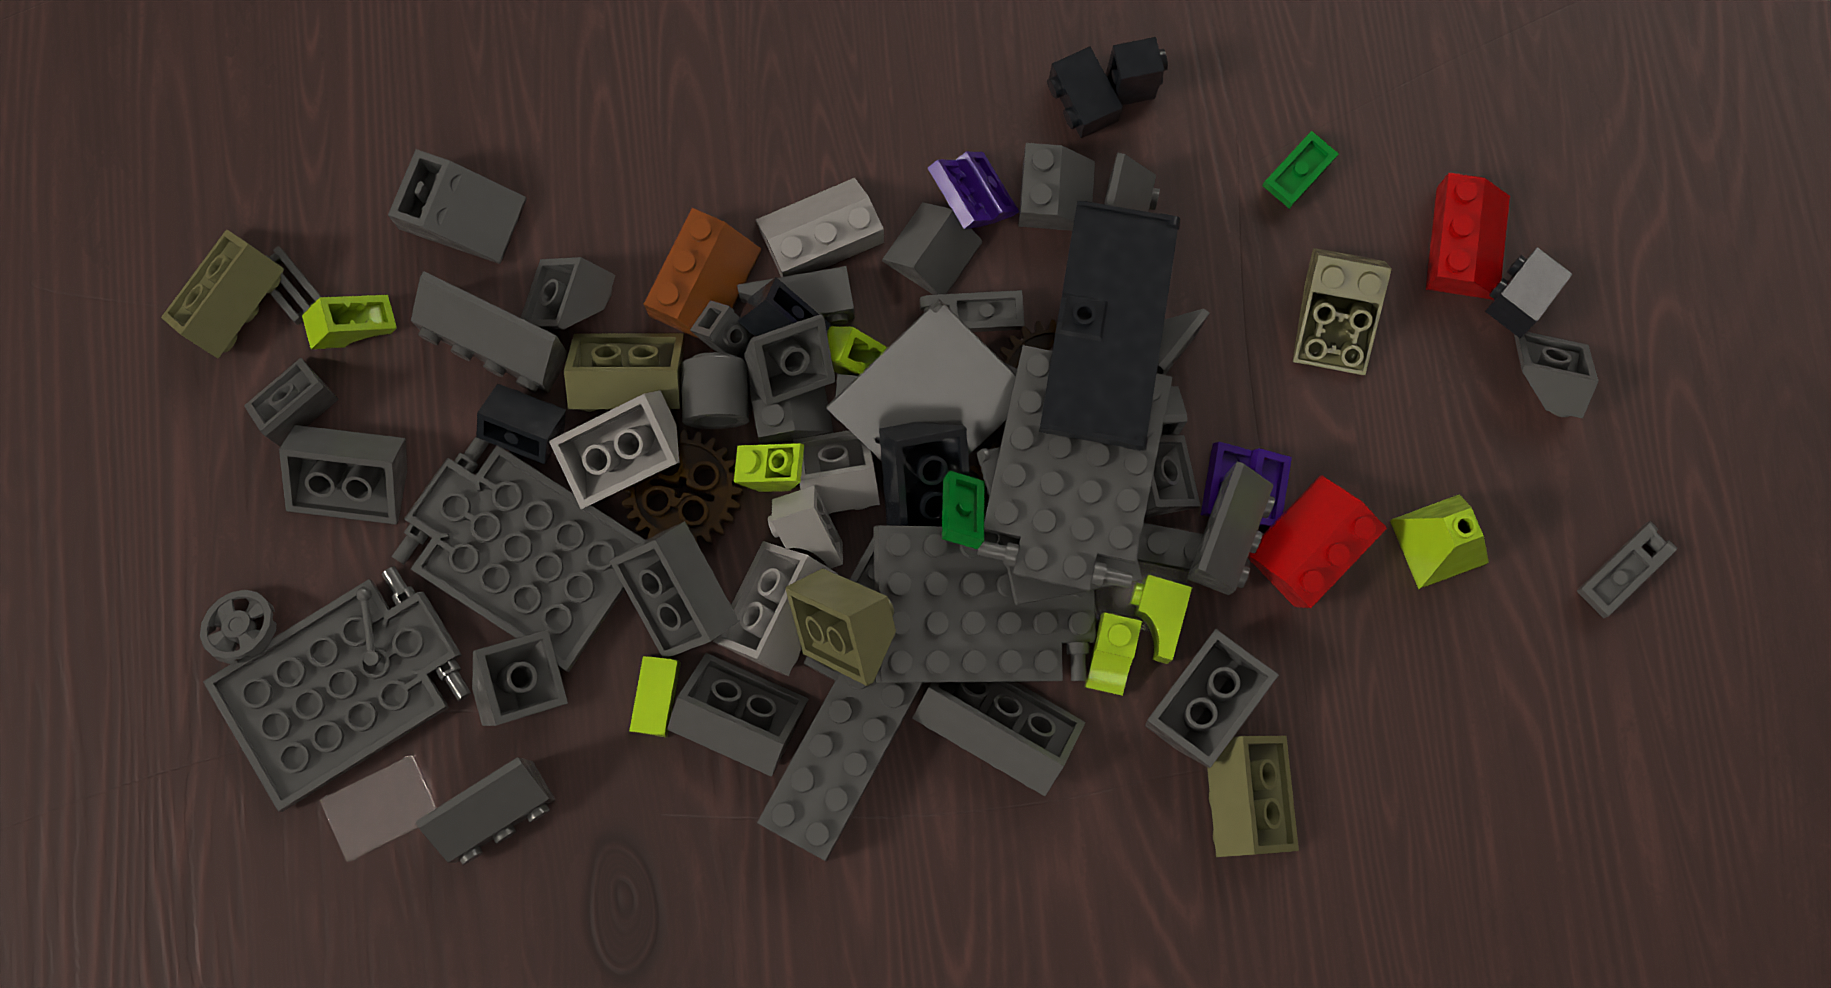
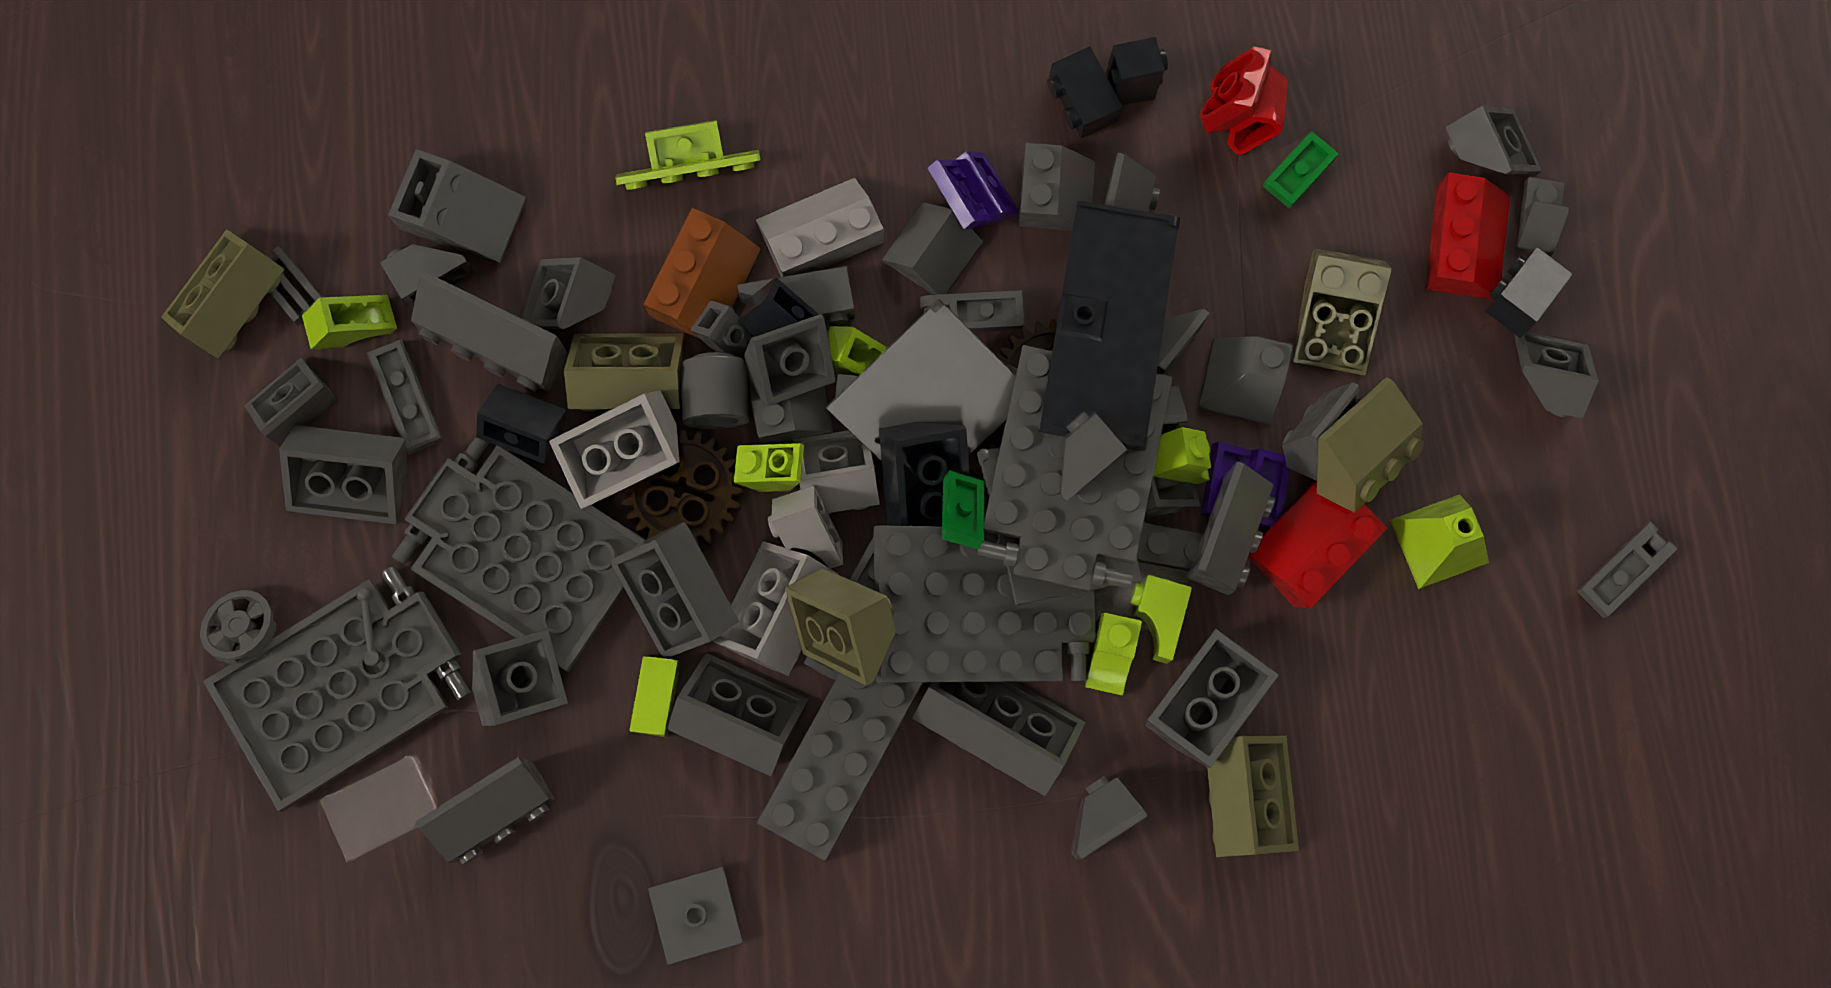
(405, 396): none -> dark grey tile
(407, 264): none -> dark grey slope
(684, 151): none -> lime bracket
(695, 915): none -> dark grey plate
(1087, 452): none -> dark grey slope
(1104, 815): none -> dark grey slope
(1183, 456): none -> lime arch
(1245, 377): none -> dark grey slope
(1247, 100): none -> red piece
(1301, 444): none -> dark grey slope
(1368, 447): none -> olive slope
(1494, 141): none -> dark grey slope
(1541, 215): none -> dark grey slope

